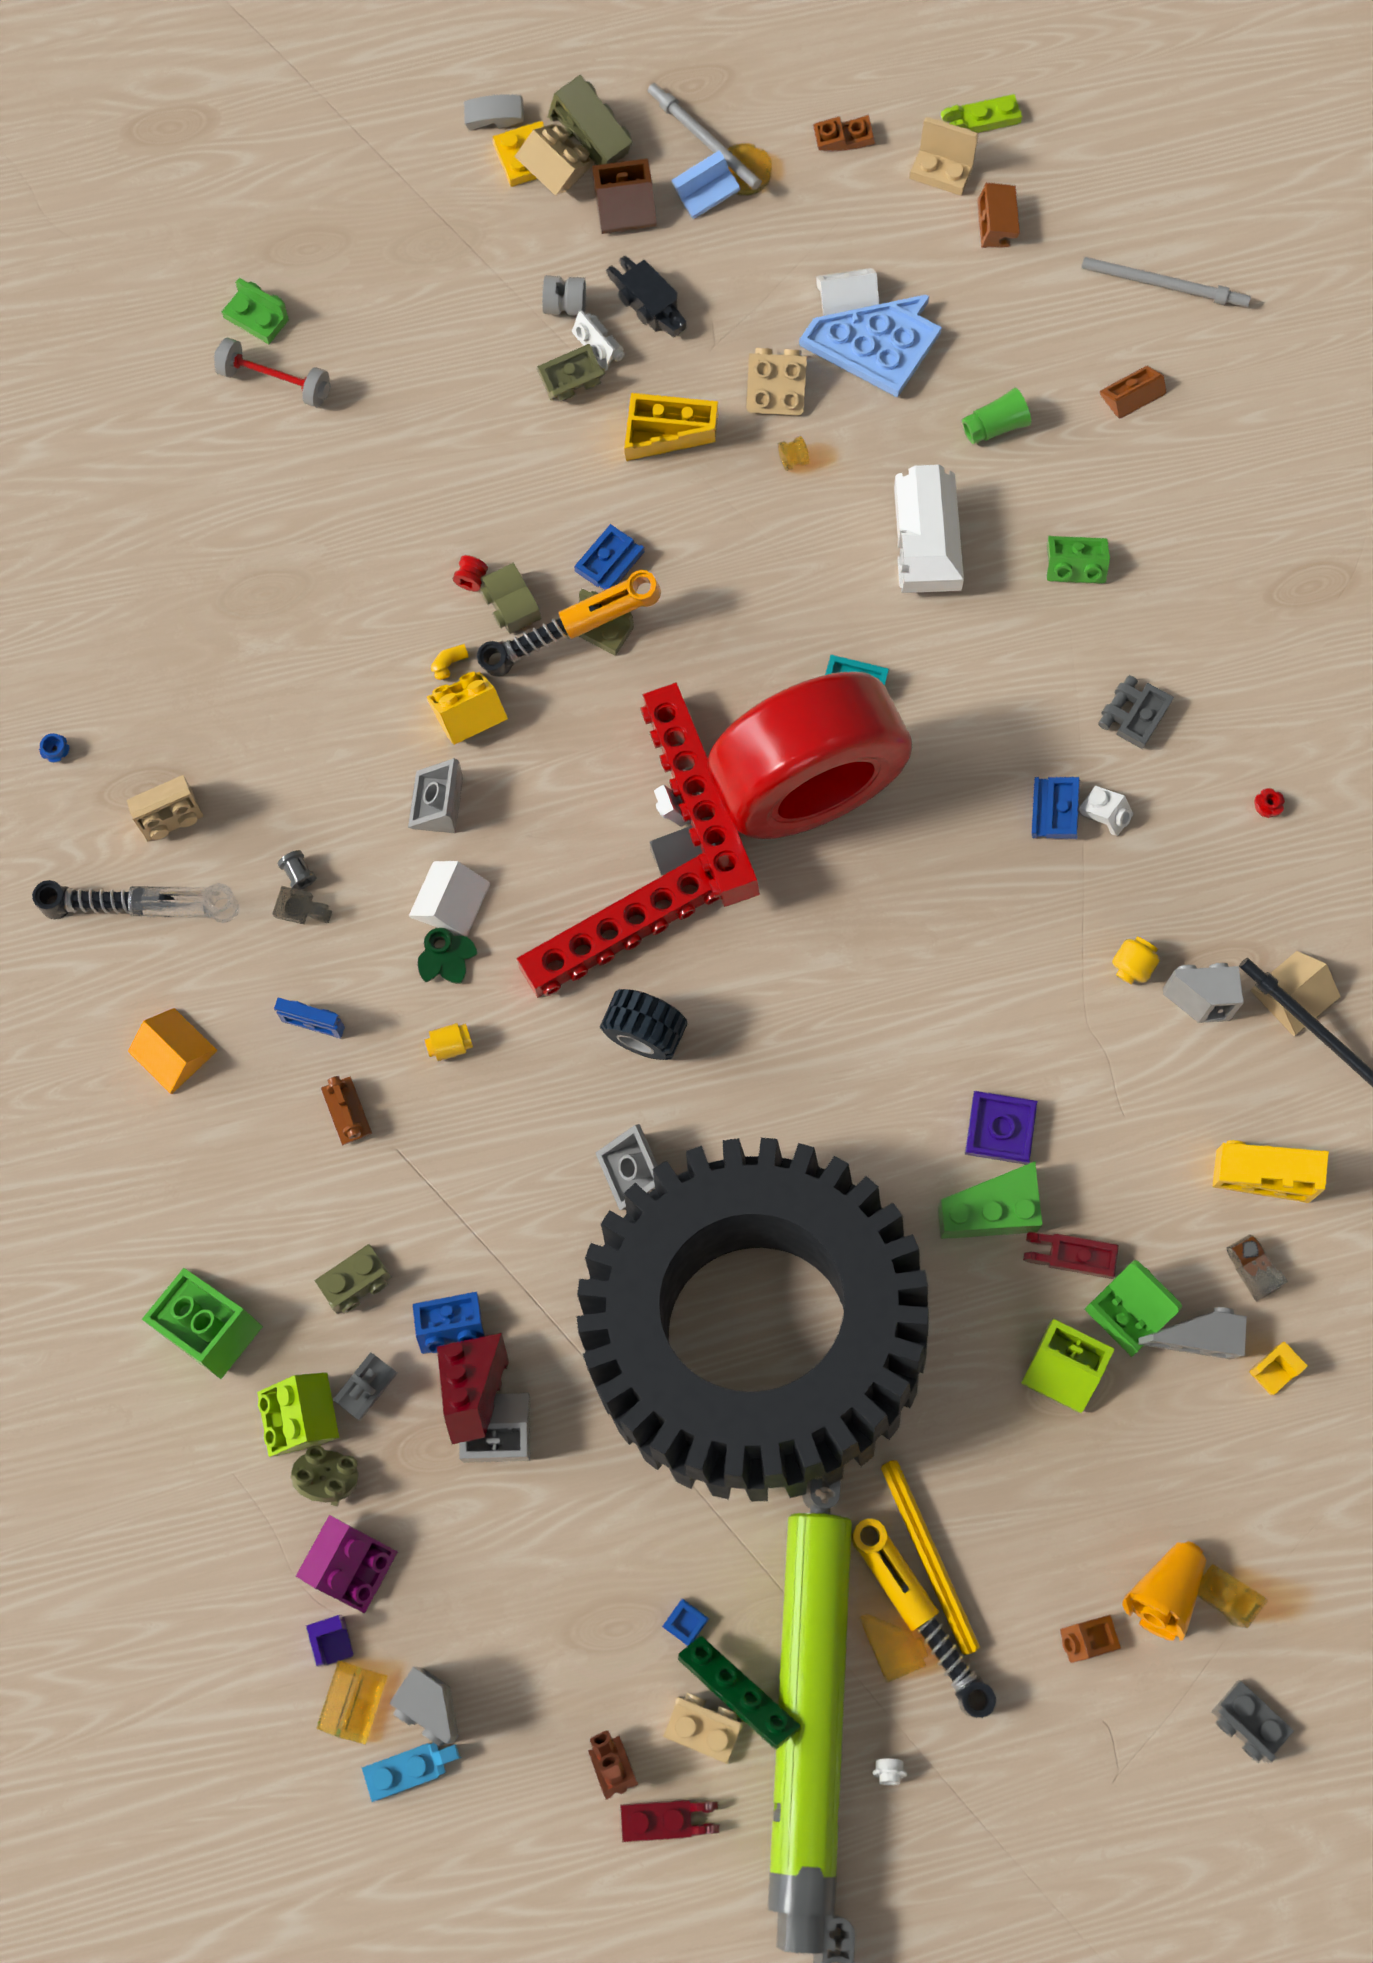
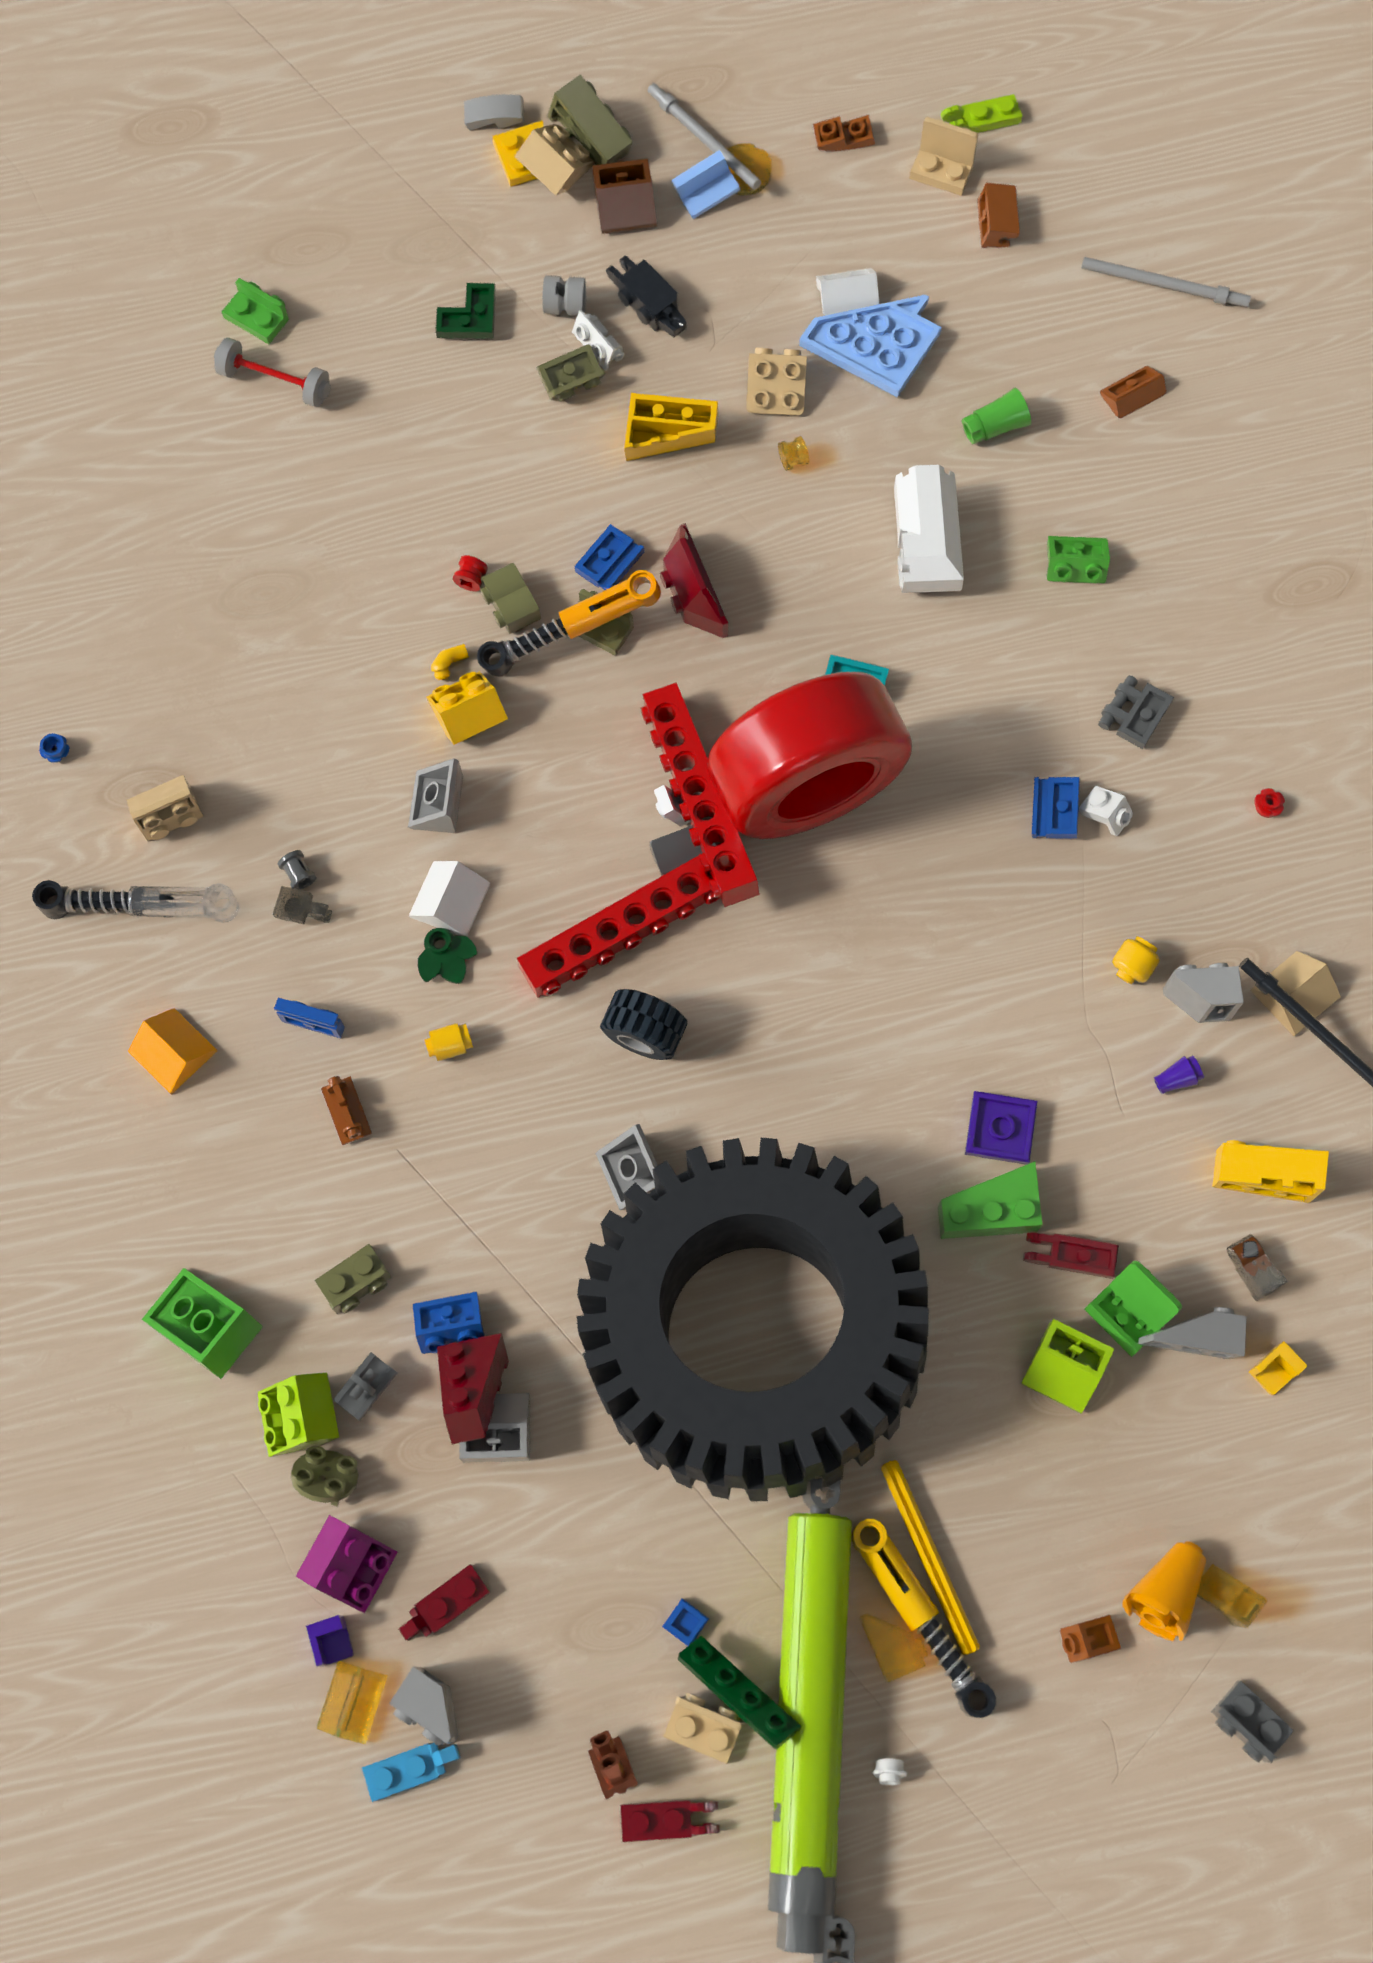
(445, 1603): none -> dark red hinge
(474, 319): none -> dark green plate
(691, 586): none -> dark red wedge
(1181, 1074): none -> dark purple cone

